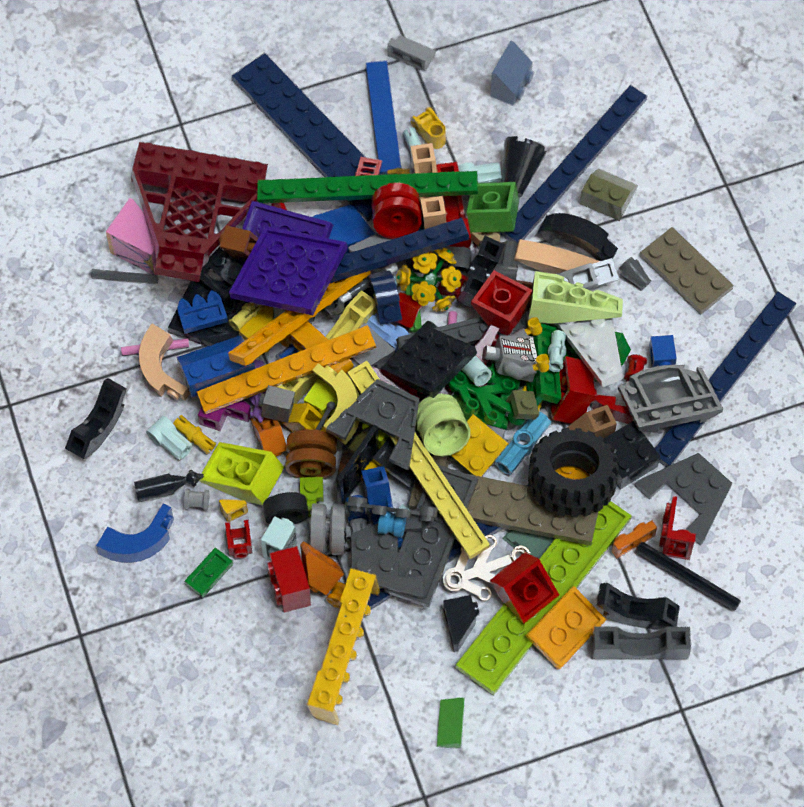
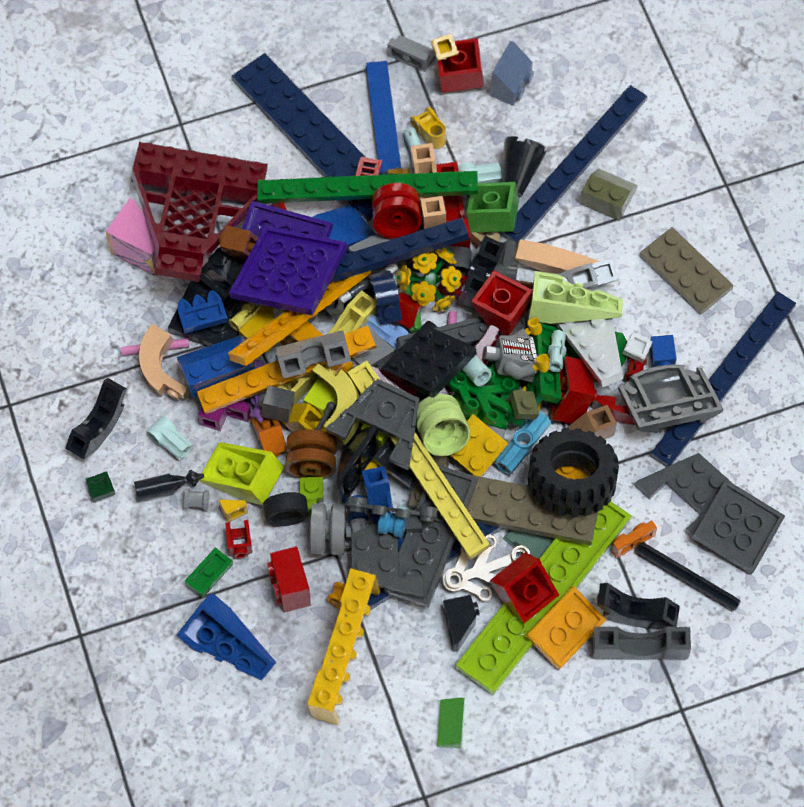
(100, 486): none -> dark green plate
(124, 276): dark grey bar -> none
(139, 546): blue arch -> none
(194, 434): yellow pin -> none
(222, 634): none -> blue wedge
(278, 536): light aqua brick -> none
(320, 570): orange slope -> none
(327, 348): none -> light grey arch
(444, 47): none -> yellow slope
(462, 70): none -> red brick
(577, 231): black arch -> none
(634, 454): black brick -> none
(635, 273): dark grey cone -> none
(637, 347): none -> white tile
(675, 543): red bracket -> none
(738, 526): none -> dark grey plate

